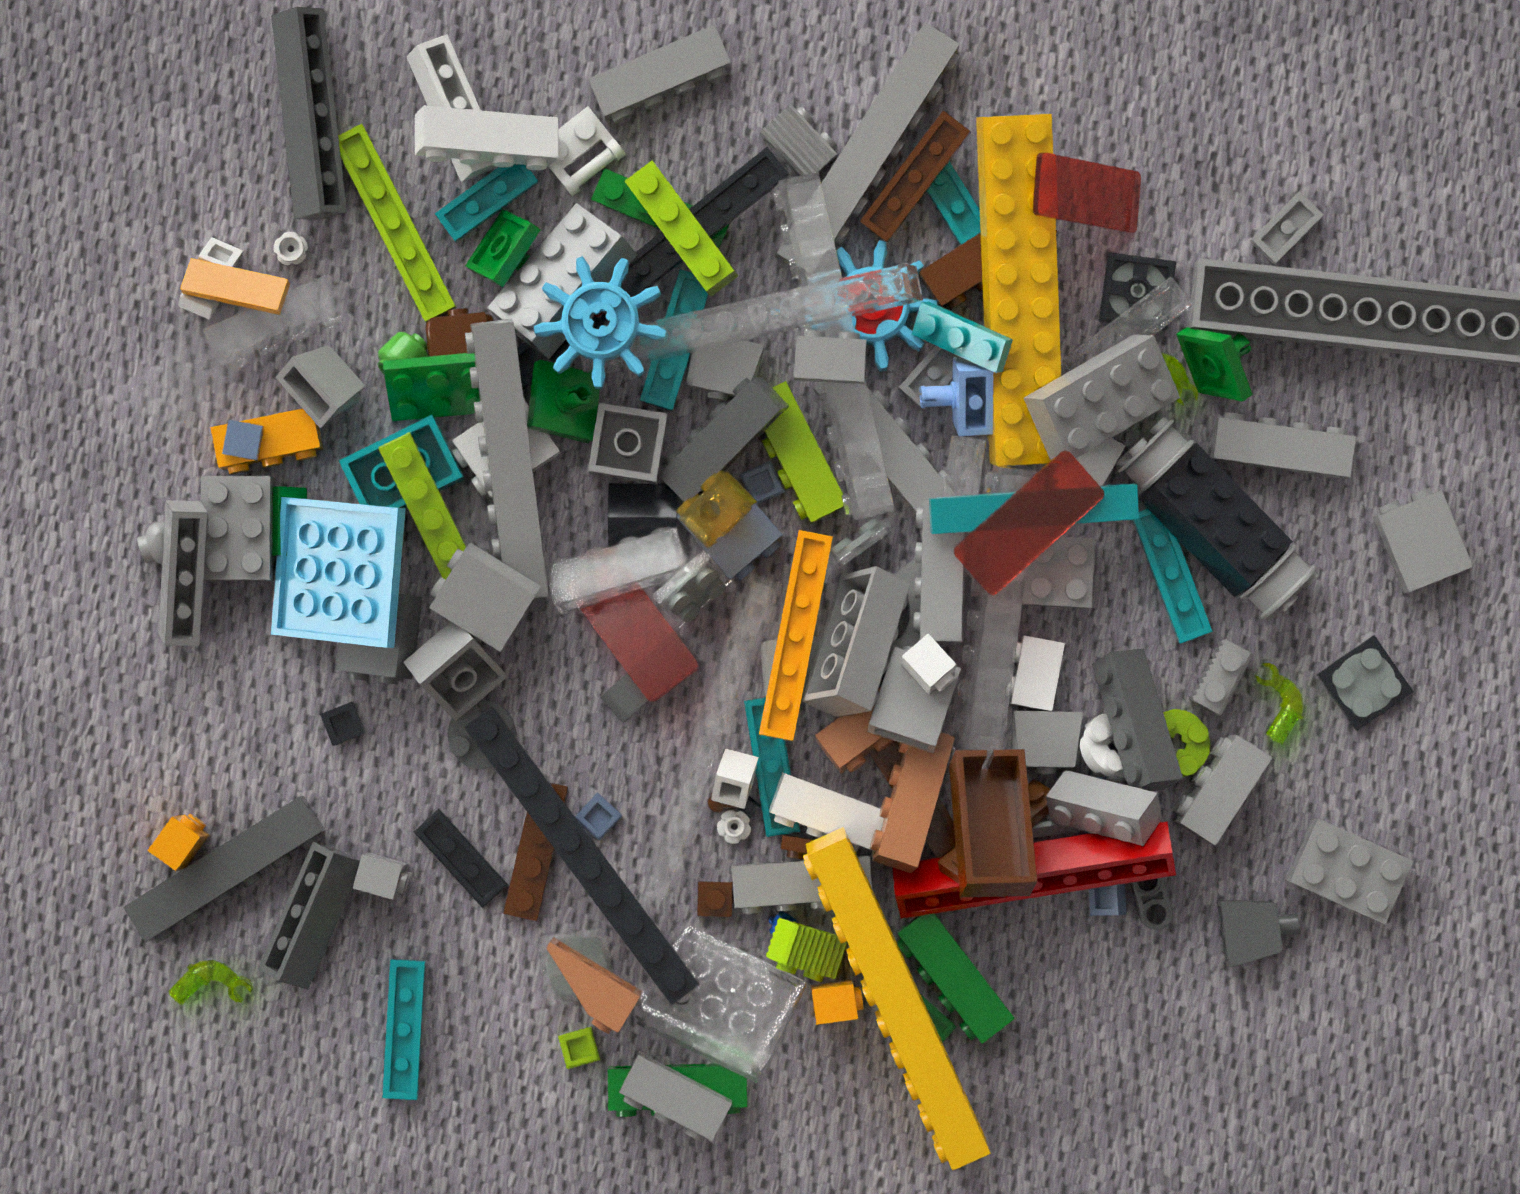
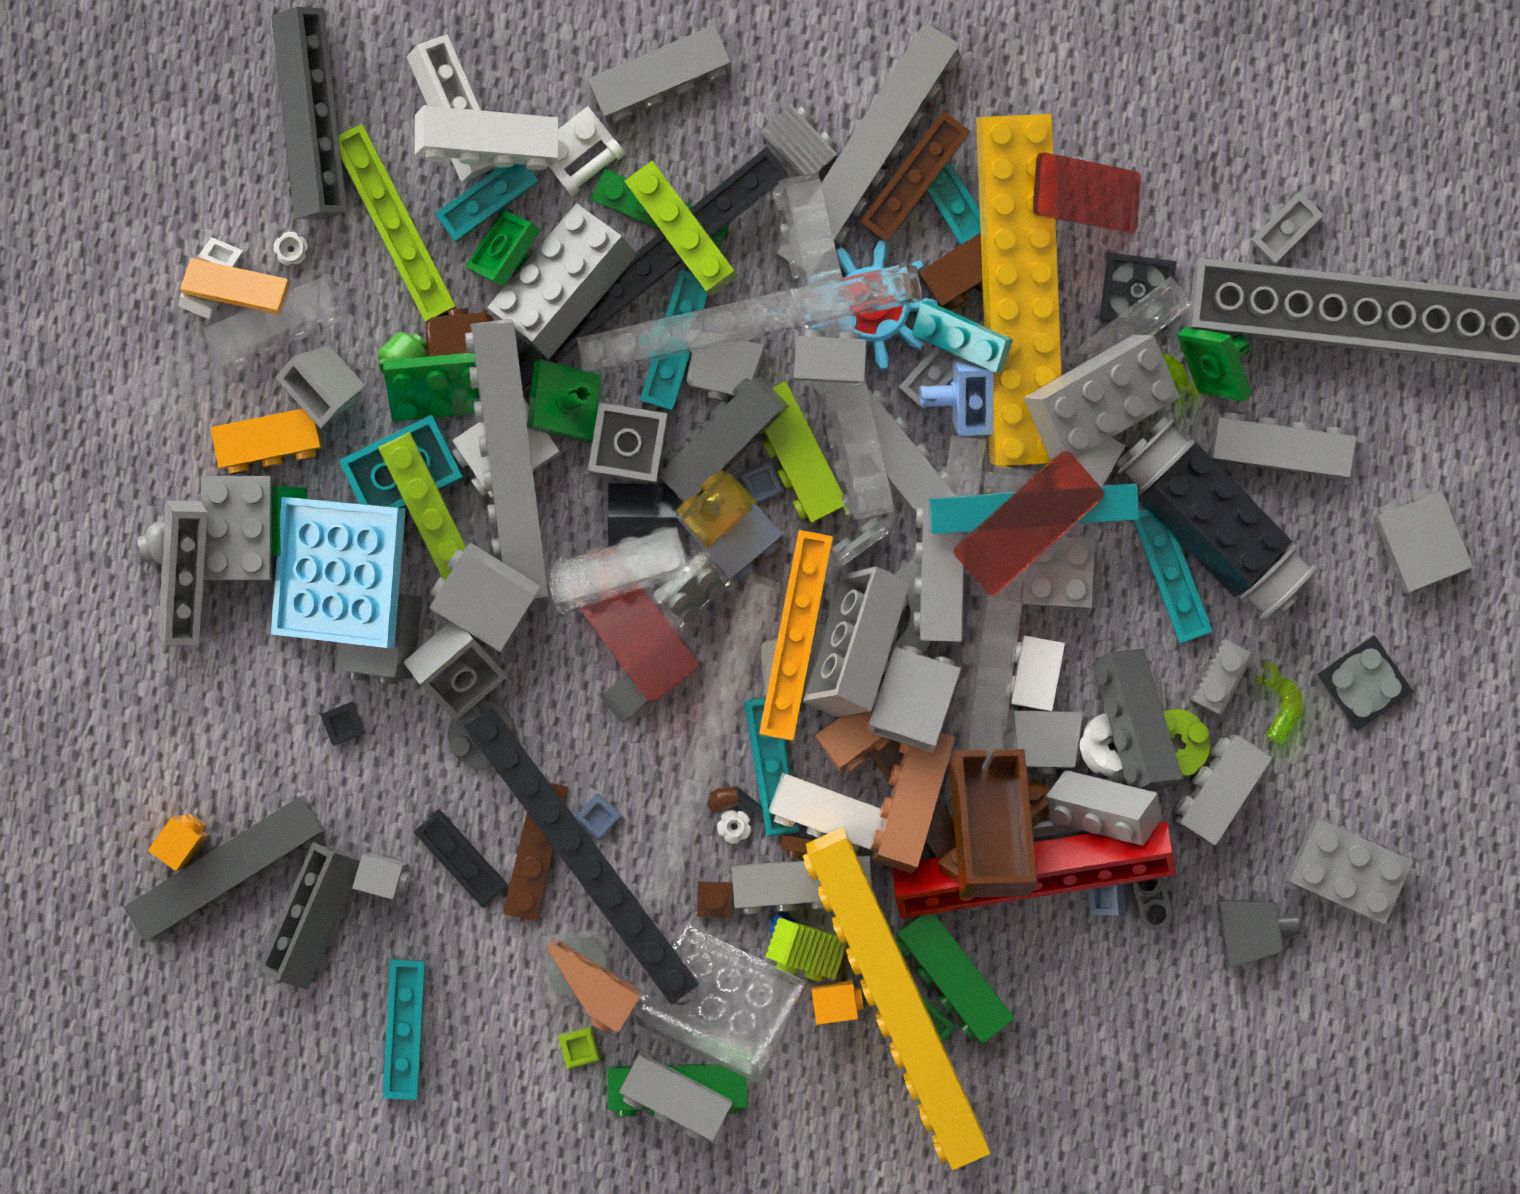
(203, 973): clear neon green piece -> none
(243, 440): sand blue tile -> none
(593, 301): medium azure gear -> none
(734, 778): white brick -> none
(929, 665): white brick -> none

